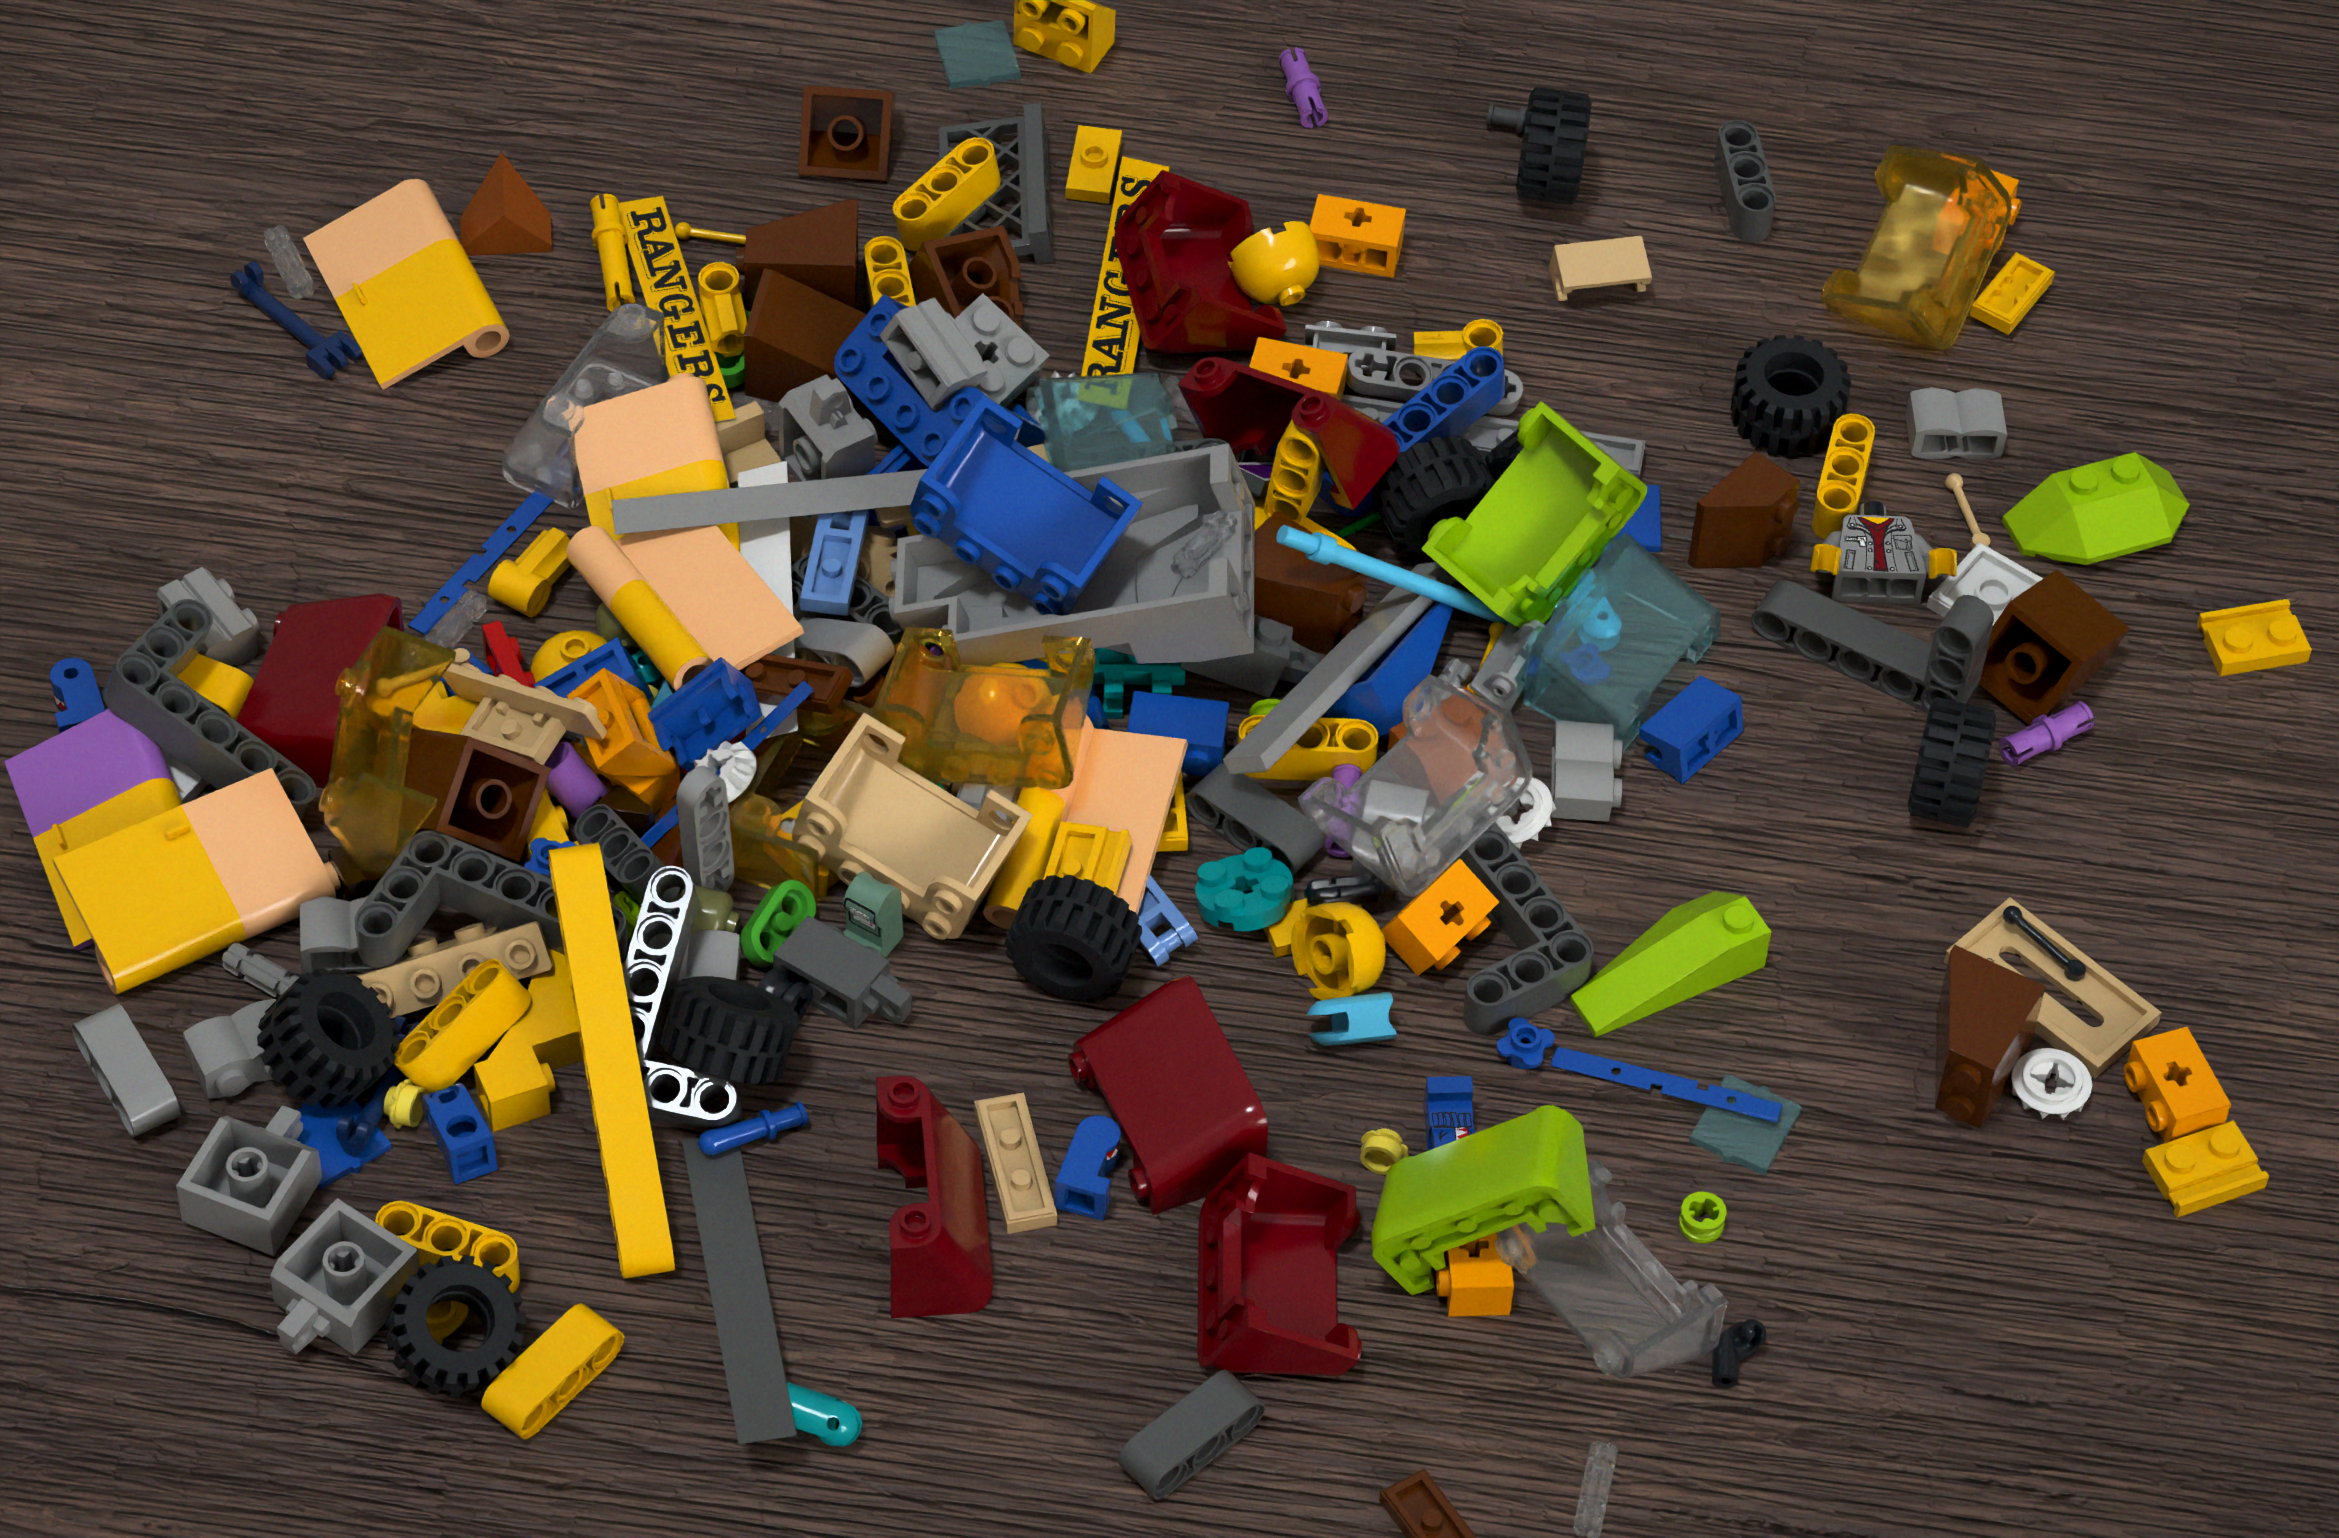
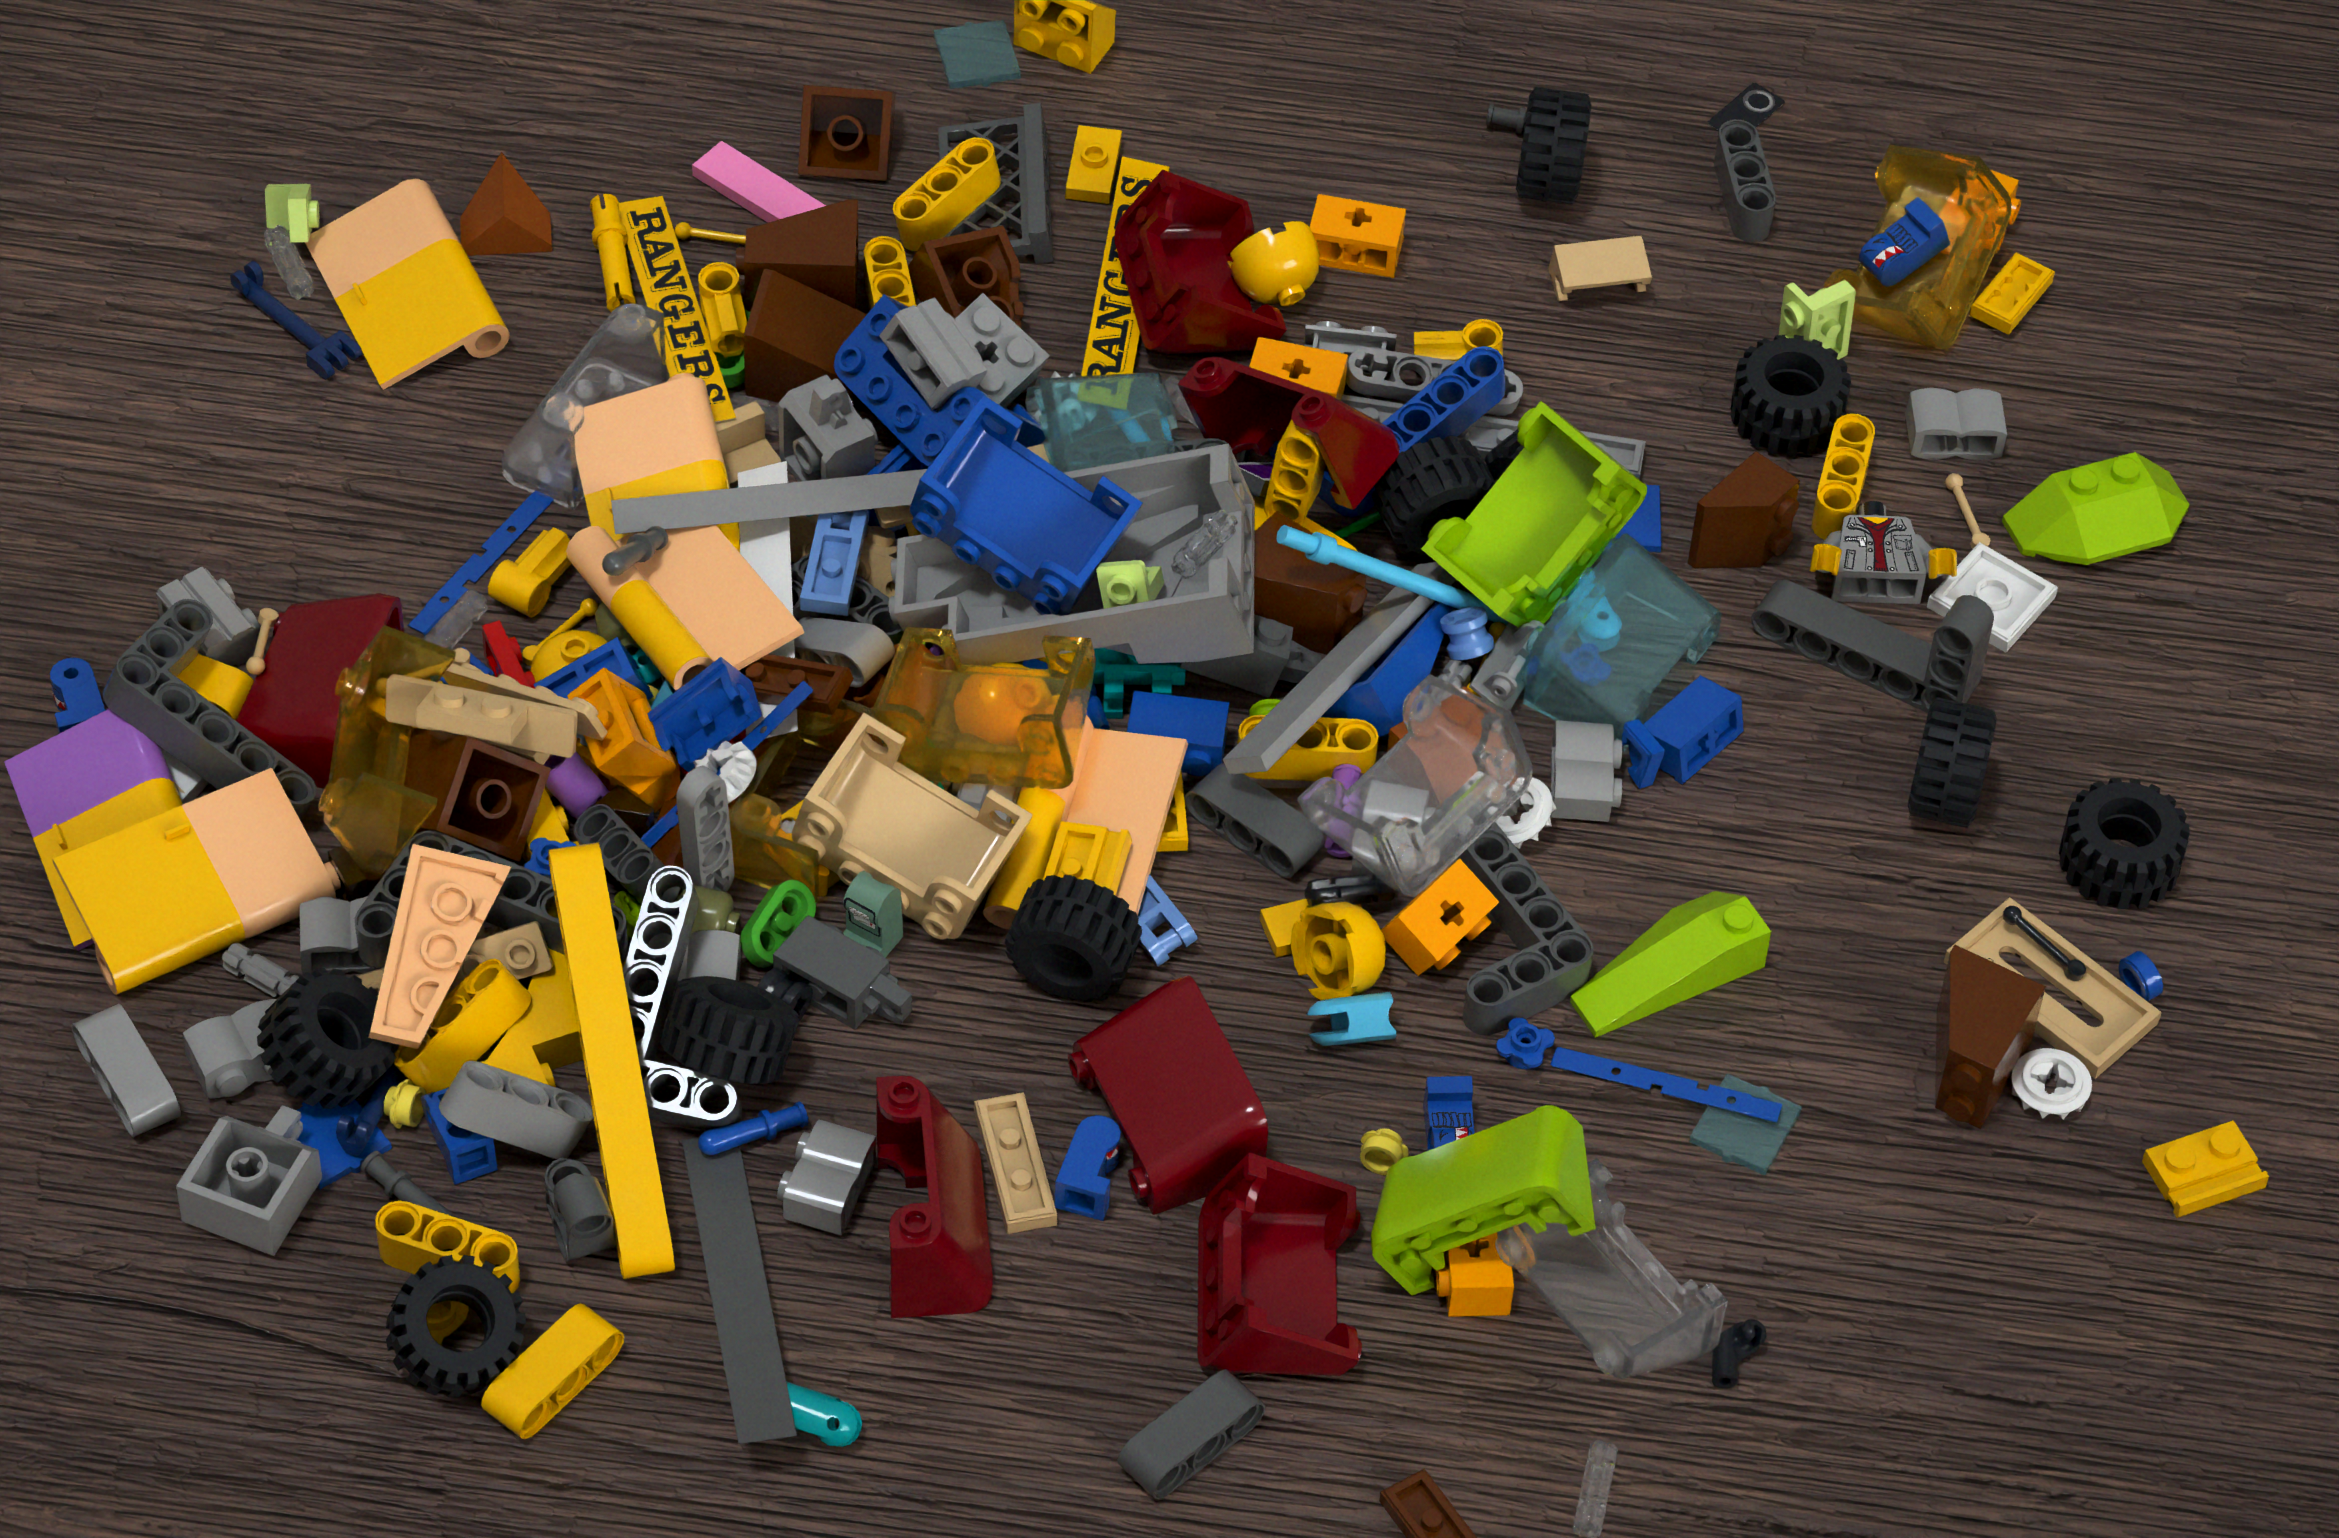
(267, 619): none -> tan hinge
(292, 208): none -> yellowish green bracket
(340, 1279): light grey hinge -> none
(398, 1183): none -> dark grey piece
(433, 930): none -> light nougat wing
(481, 715): none -> tan bracket
(516, 1110): none -> light grey beam
(577, 1209): none -> dark grey piece
(587, 608): none -> yellow hinge
(638, 549): none -> dark grey piece
(751, 184): none -> bright pink tile
(827, 1176): none -> light grey brick
(1128, 582): none -> yellowish green bracket
(1221, 888): teal plate -> none
(1303, 87): medium lavender pin -> none
(1467, 633): none -> medium blue wheel
(1643, 751): none -> blue tile
(1709, 1229): lime bush -> none
(1751, 105): none -> black sticker
(1821, 316): none -> yellowish green bracket
(1905, 244): none -> blue leg
(2046, 733): medium lavender pin -> none
(2048, 646): reddish brown slope -> none
(2116, 871): none -> black tyre
(2141, 975): none -> blue tile
(2175, 1085): light orange brick -> none
(2253, 637): yellow plate -> none

